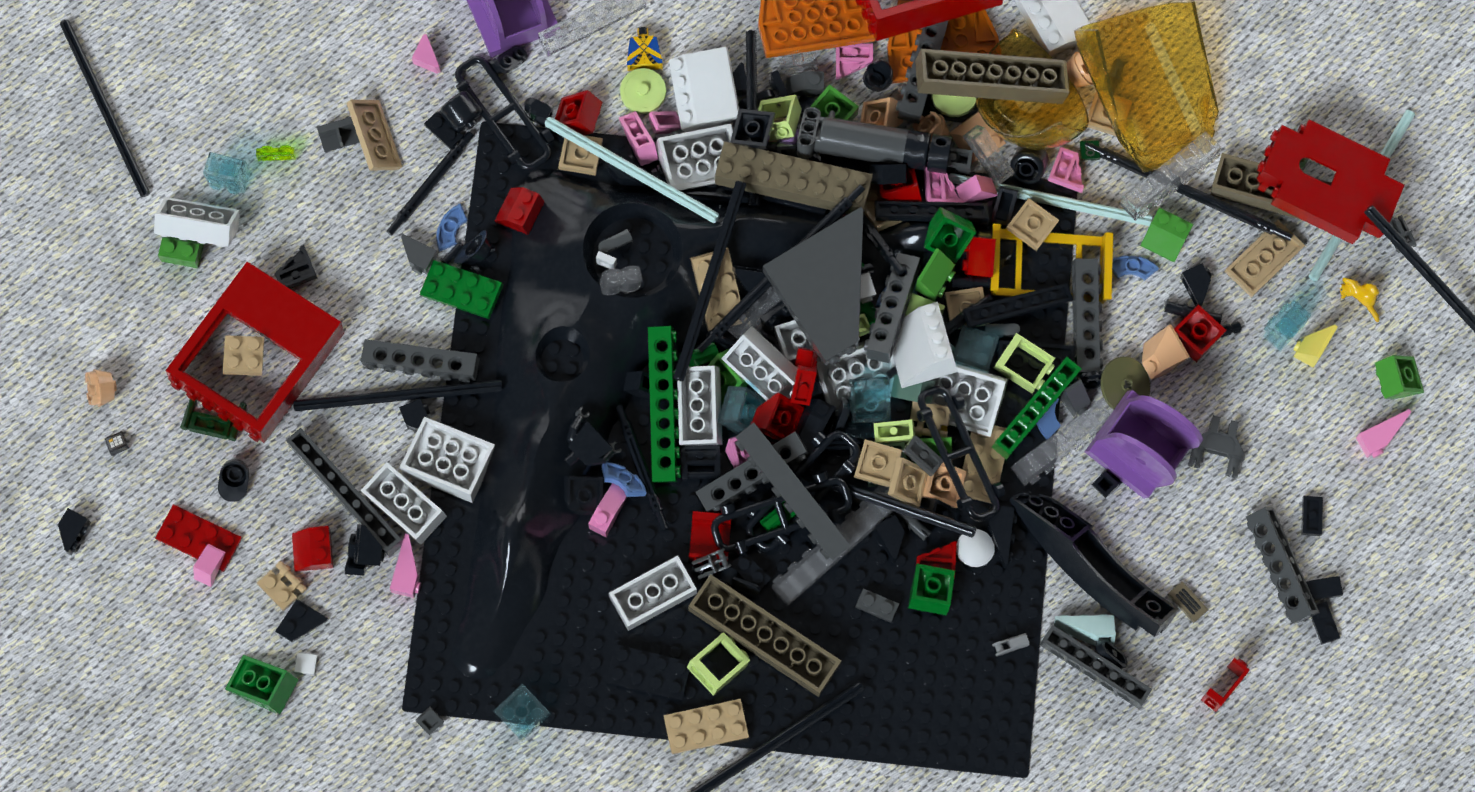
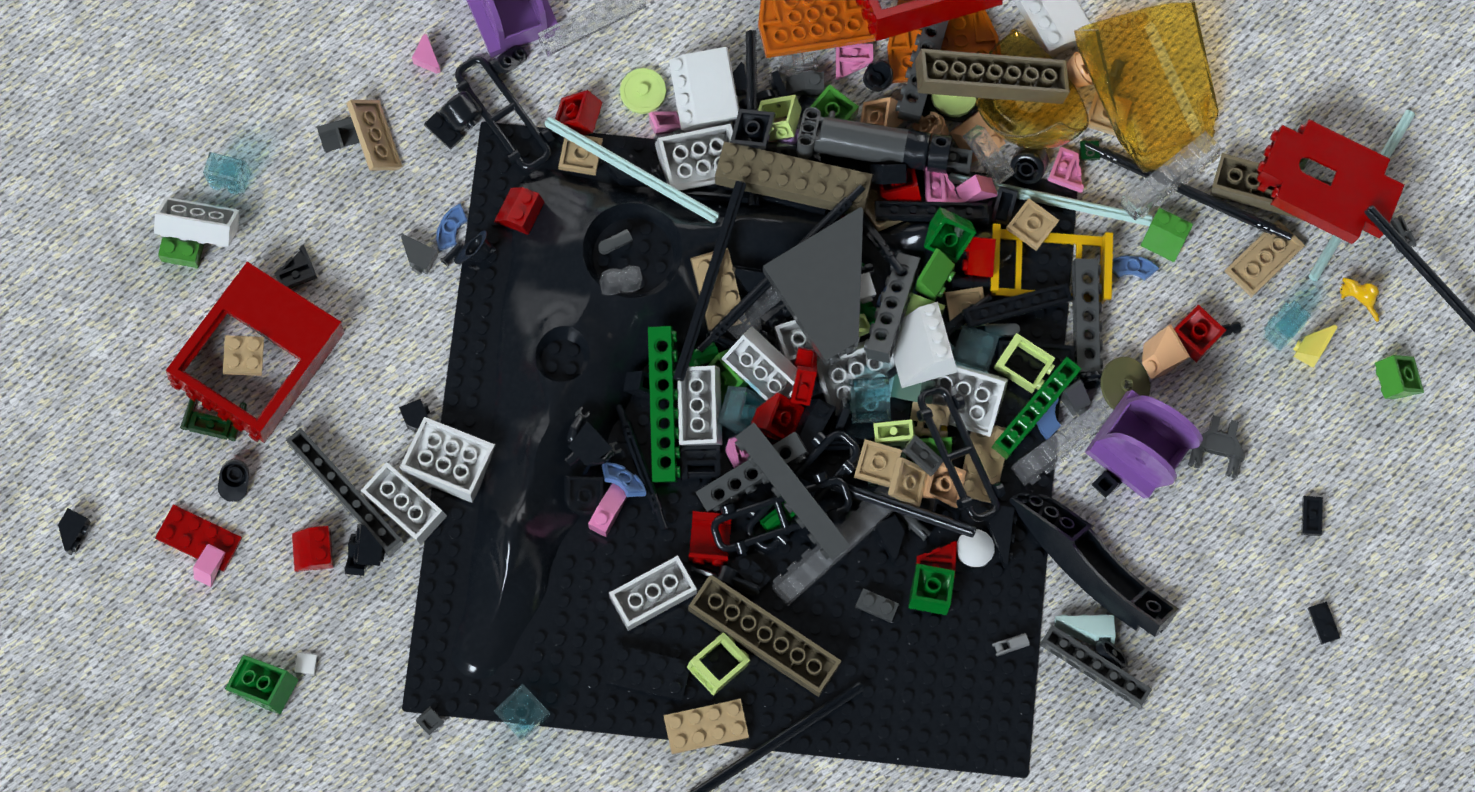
(100, 387): light nougat cone -> none
(104, 108): black axle -> none
(116, 443): slope -> none
(267, 153): clear neon green plate -> none
(277, 590): tan plate -> none
(299, 621): black wing -> none
(373, 349): dark grey brick -> none
(398, 395): black axle -> none
(405, 575): bright pink slope -> none
(430, 183): black axle -> none
(461, 289): green plate -> none
(537, 111): black rock -> none
(606, 260): white tile -> none
(639, 138): bright pink slope -> none
(644, 51): torso -> none
(713, 563): dark grey arm -> none
(1184, 310): black pin -> none
(1187, 602): dark tan tile -> none
(1196, 283): black slope -> none
(1212, 698): red panel -> none
(1275, 534): dark grey brick -> none
(1325, 588): black slope -> none
(1376, 439): bright pink slope -> none

